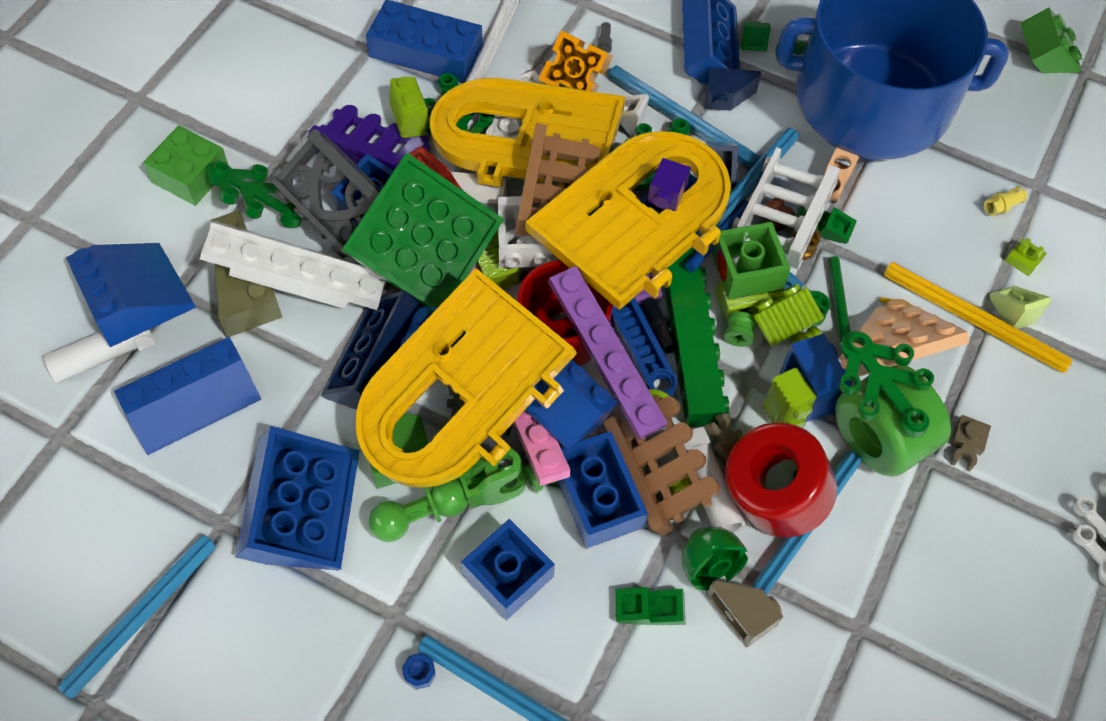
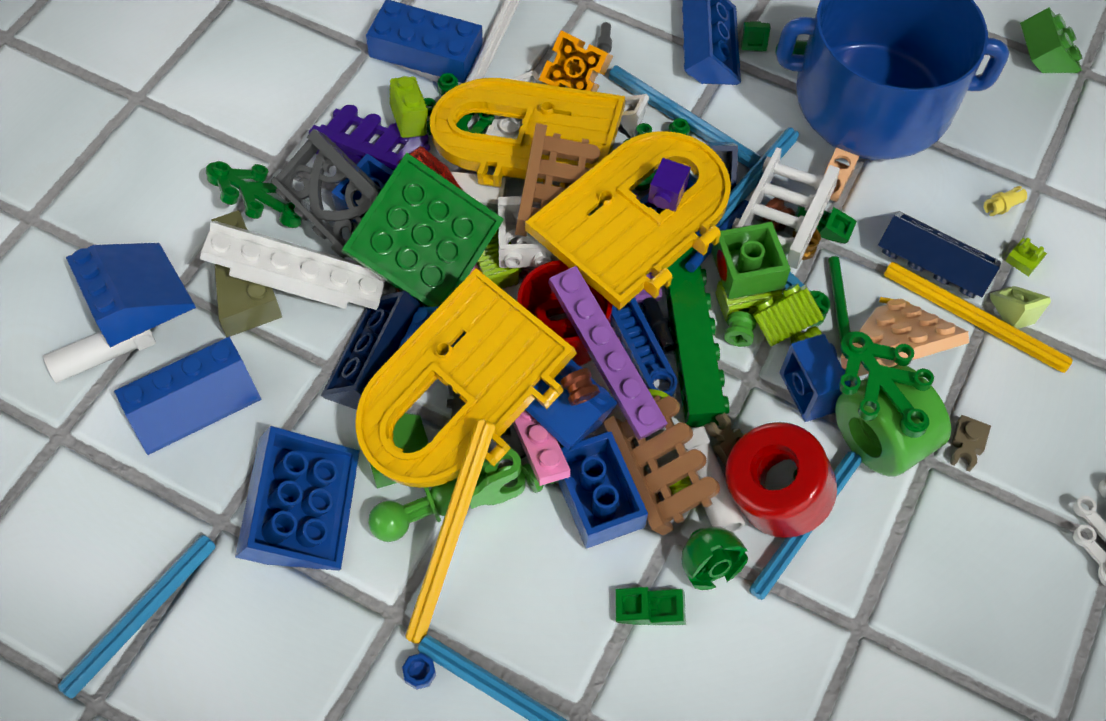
(181, 164): bright green brick -> none
(450, 531): none -> yellow axle
(507, 569): blue brick -> none
(579, 386): none -> copper wheel
(729, 87): dark blue slope -> none
(746, 610): dark tan slope -> none
(789, 398): lime brick -> none
(940, 254): none -> dark blue slope

